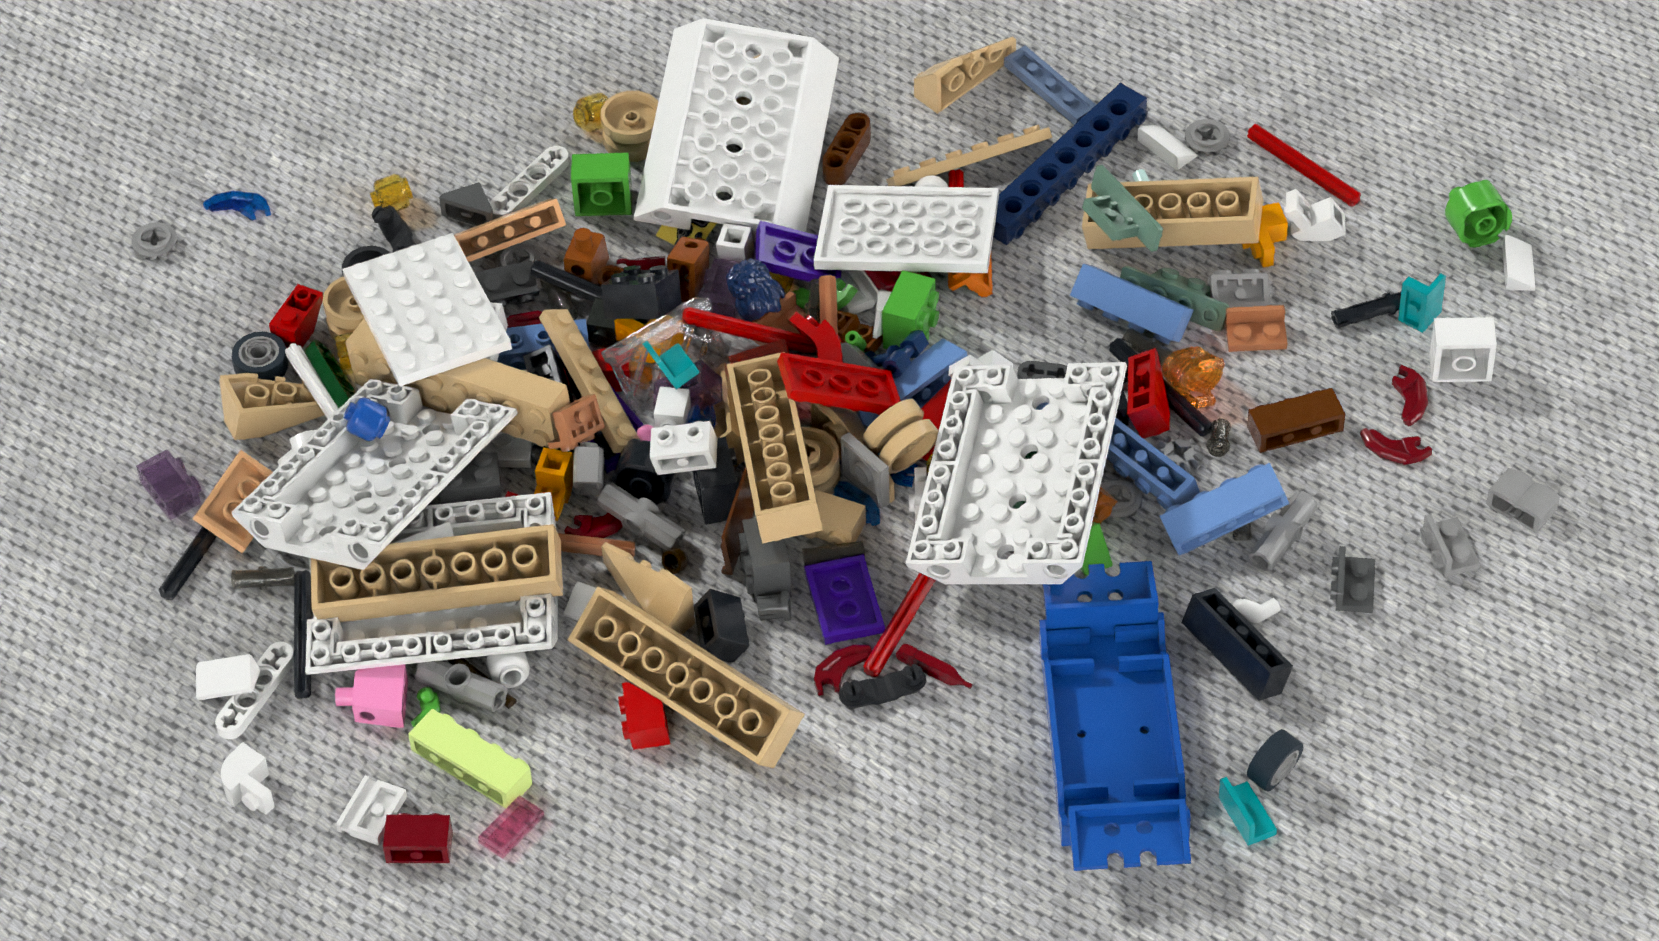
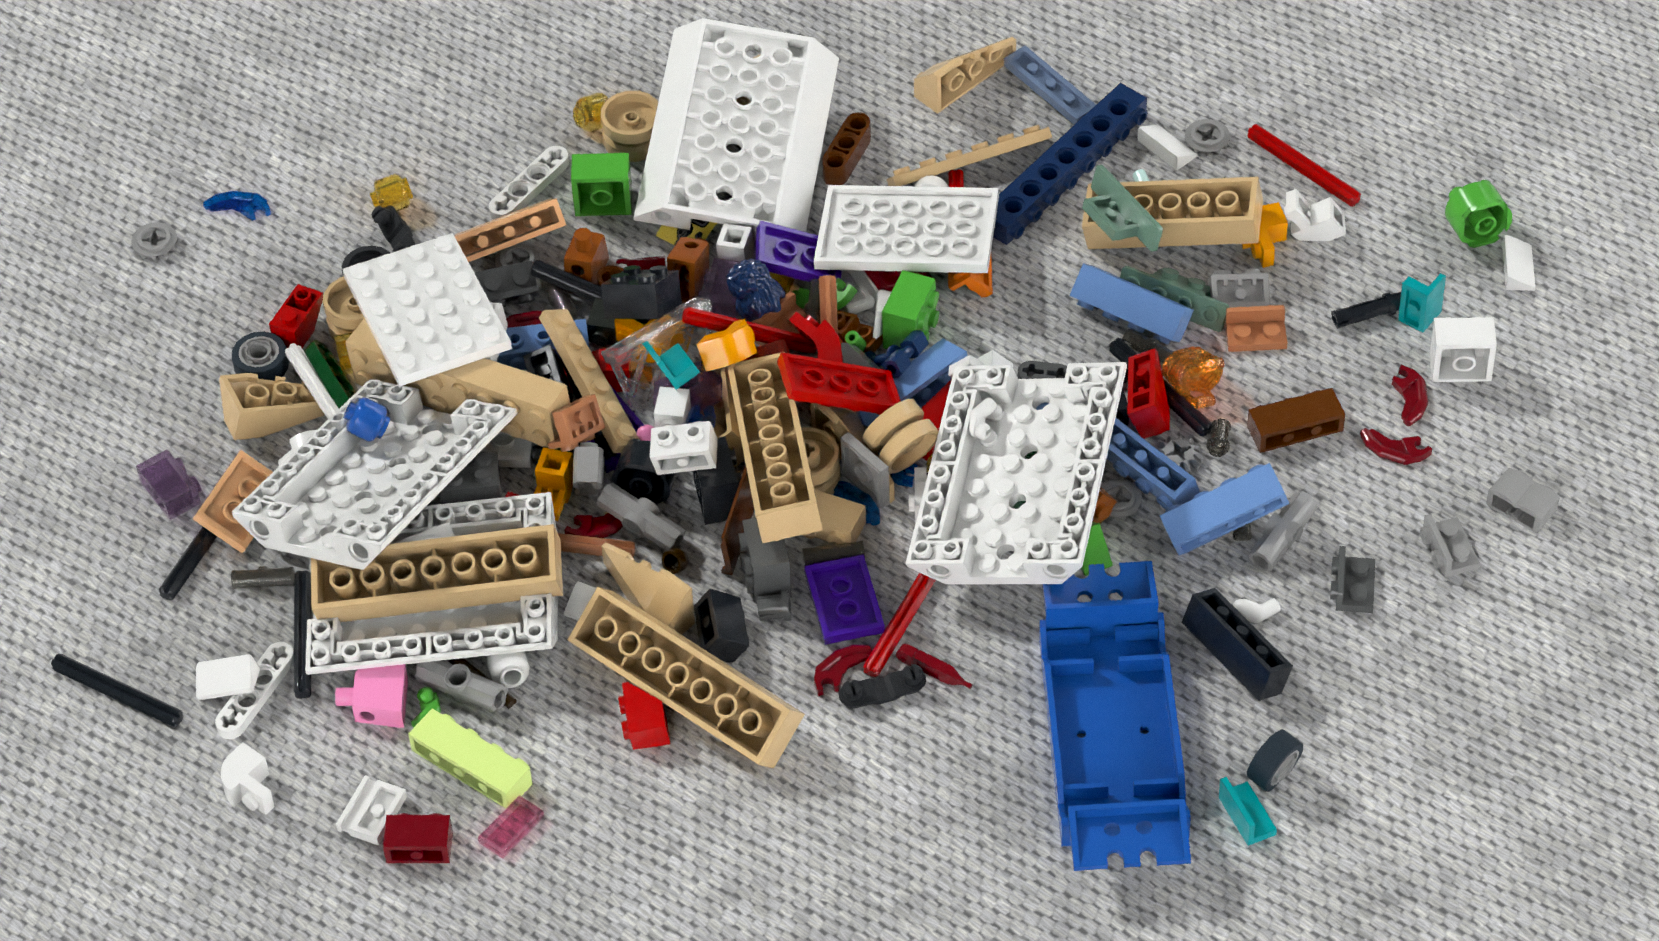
(117, 690): none -> black axle
(467, 205): dark grey slope -> none
(727, 346): none -> light orange brick
(978, 415): none -> white arm

